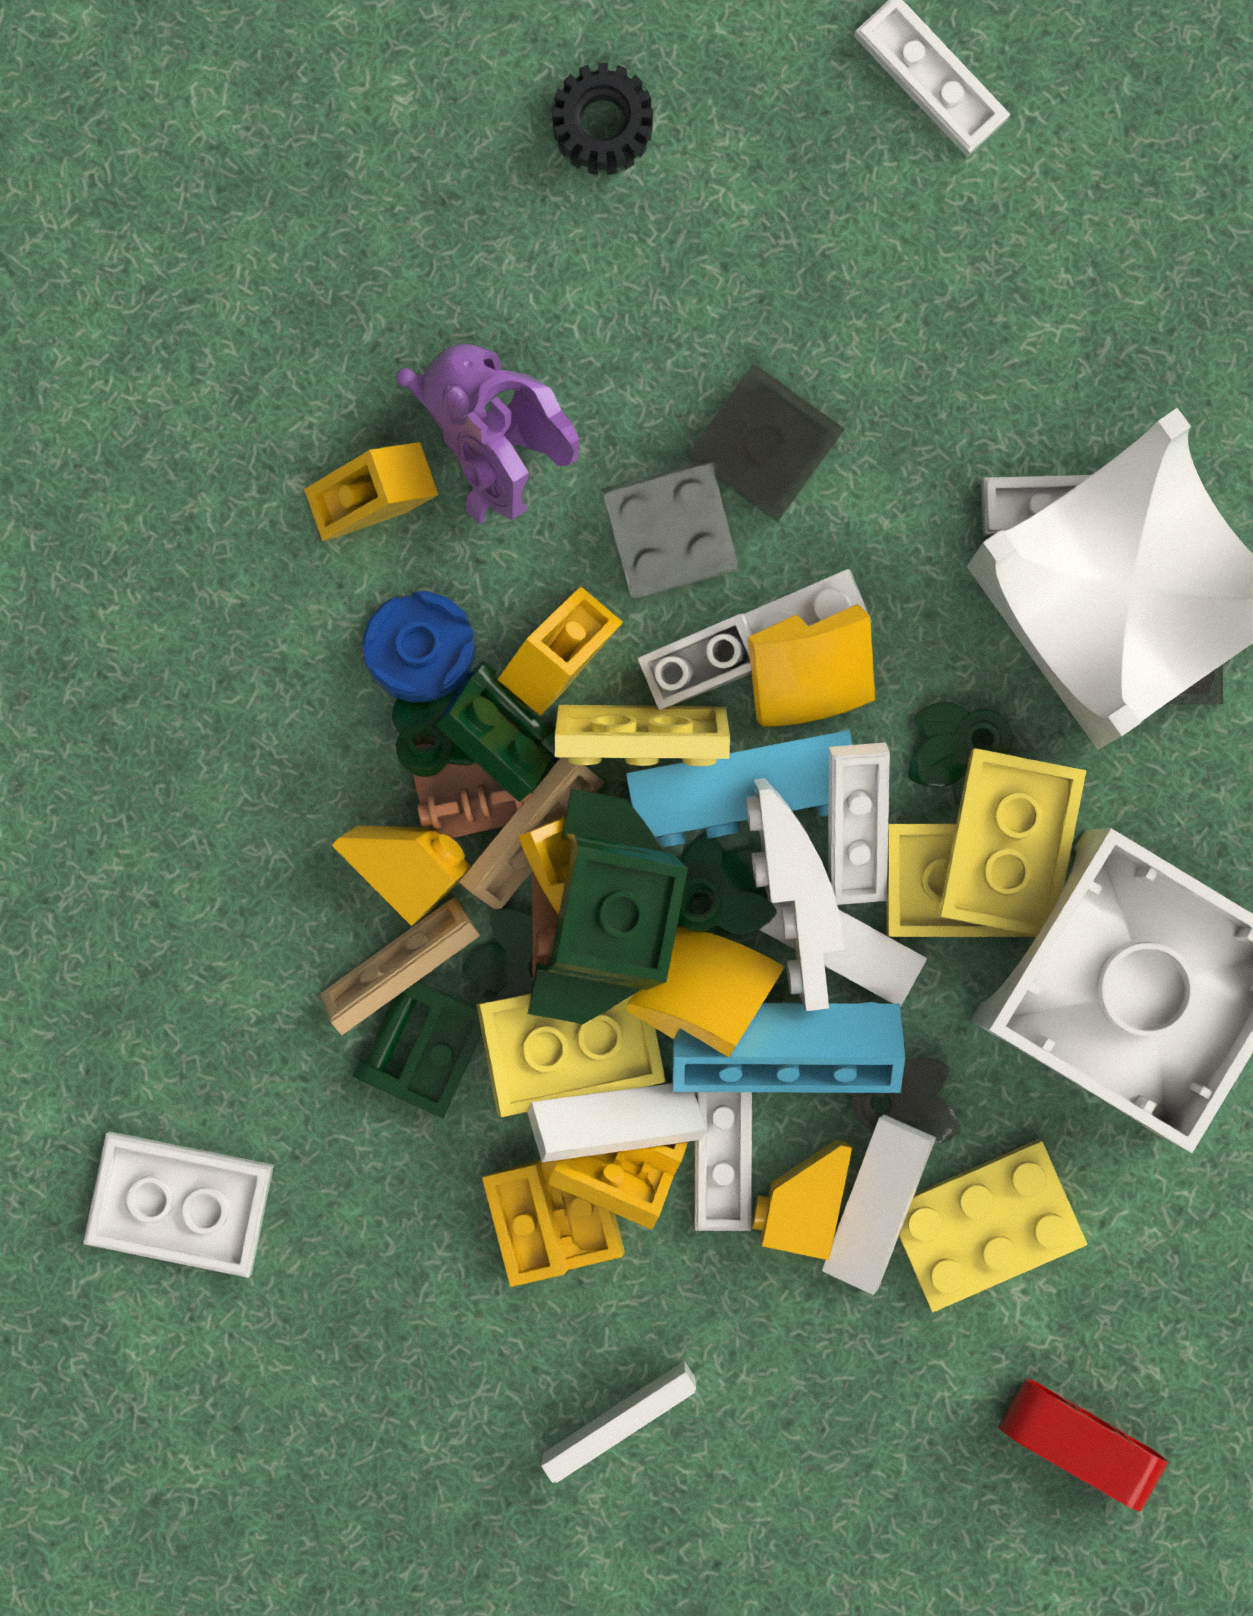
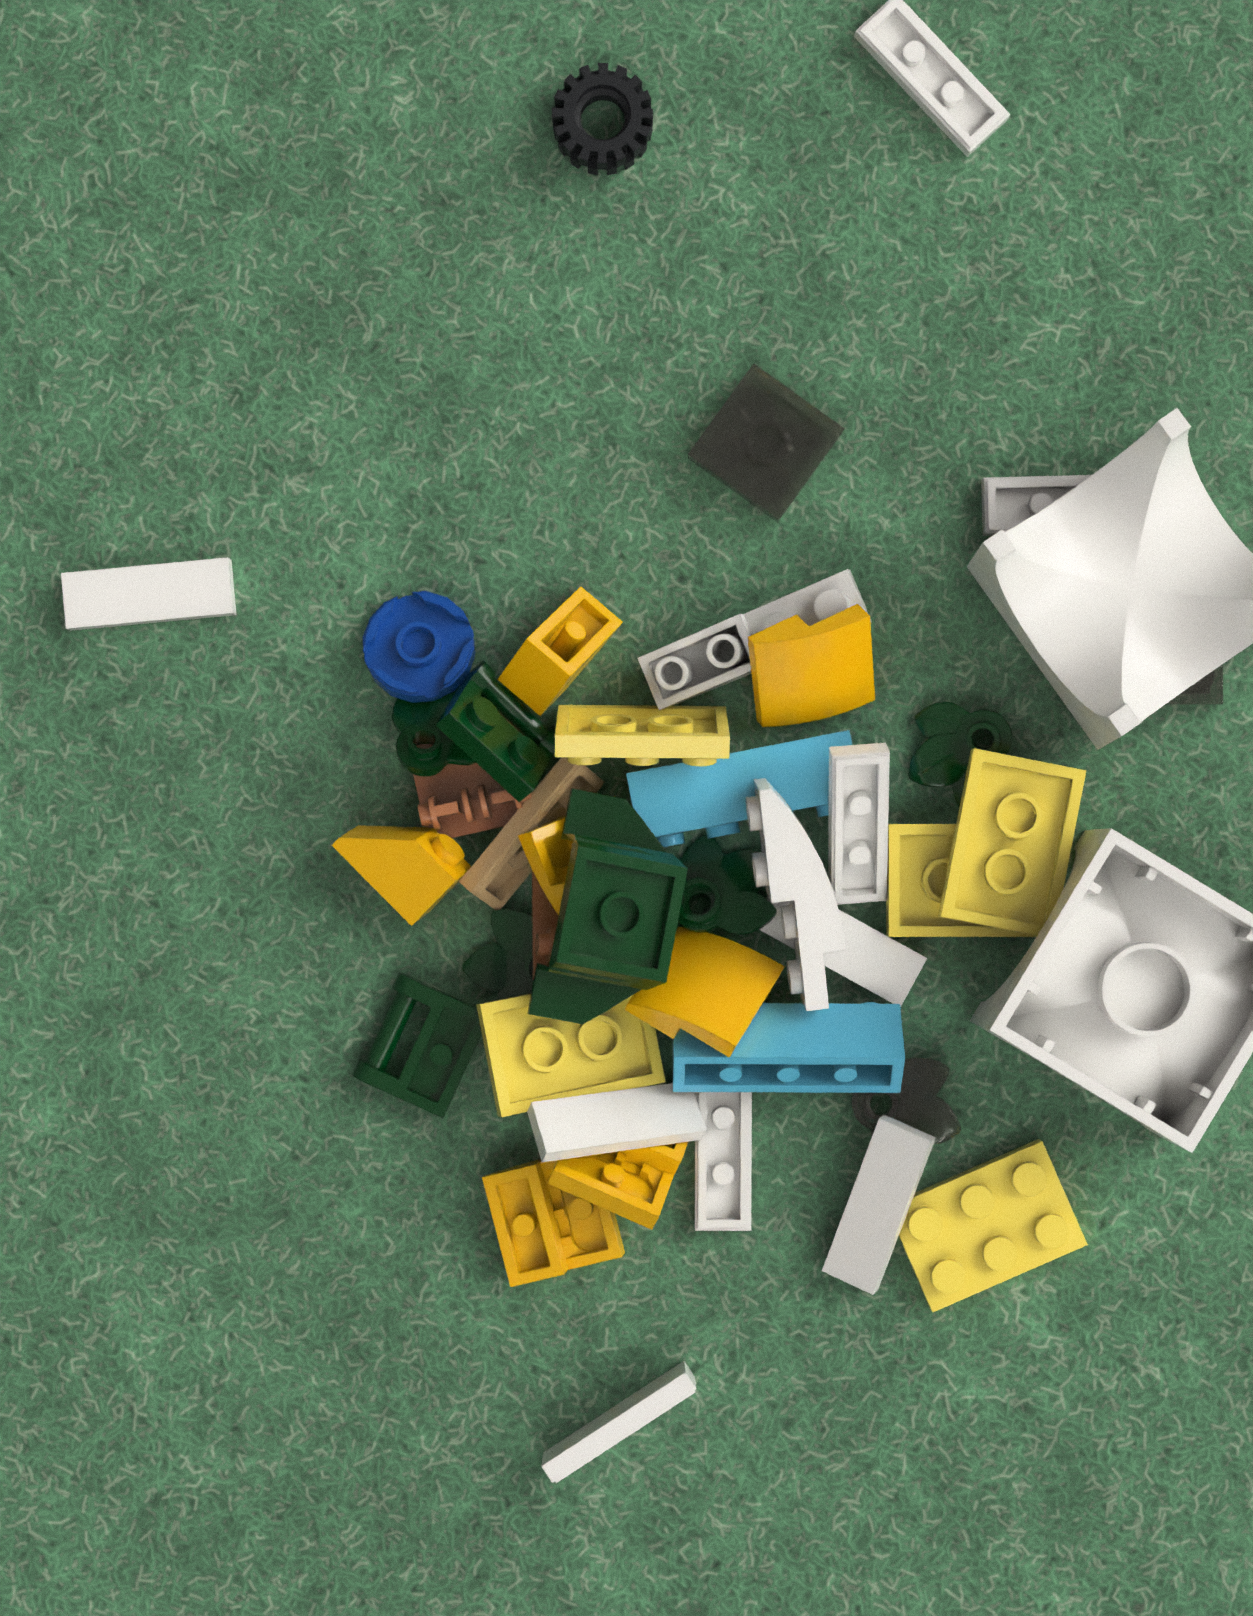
(148, 594): none -> white tile
(178, 1204): white tile -> none
(371, 490): yellow slope -> none
(398, 965): tan tile -> none
(455, 396): medium lavender helmet -> none
(670, 529): clear smoke plate -> none
(805, 1204): yellow slope -> none
(1083, 1444): red beam -> none

